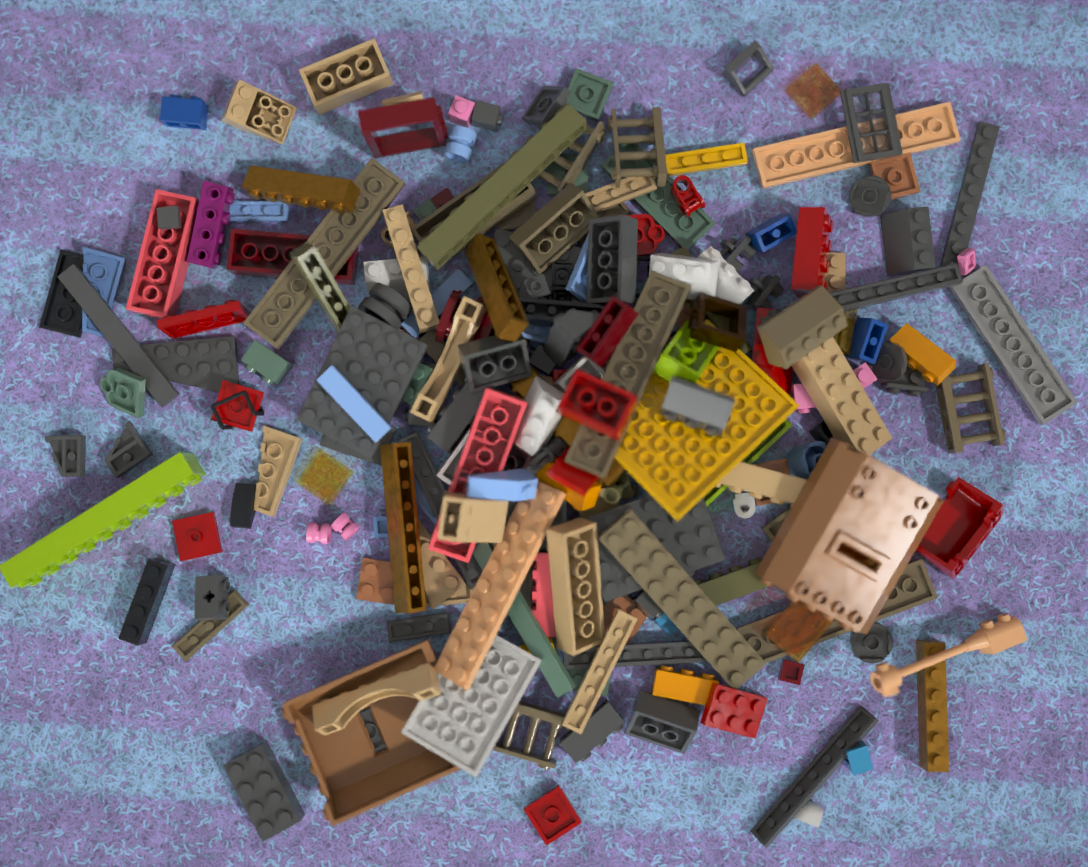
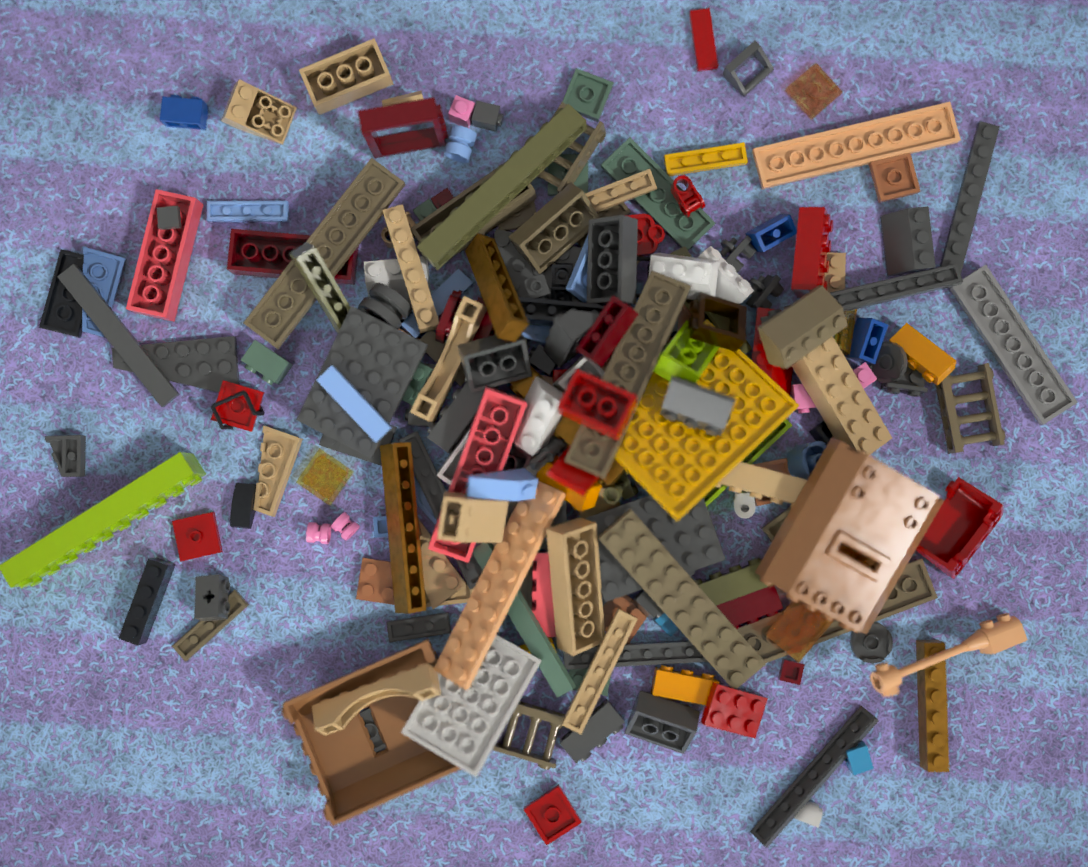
(124, 391): sand green plate -> none
(127, 451): dark grey wing -> none
(203, 320): red plate -> none
(210, 225): magenta brick -> none
(264, 791): dark grey brick -> none
(301, 189): pearl gold brick -> none
(546, 104): dark grey plate -> none
(654, 138): dark tan fence -> none
(703, 39): none -> red tile
(751, 606): none -> dark red brick
(870, 196): dark grey tile -> none
(871, 123): dark grey piece -> none
(966, 261): bright pink tile -> none

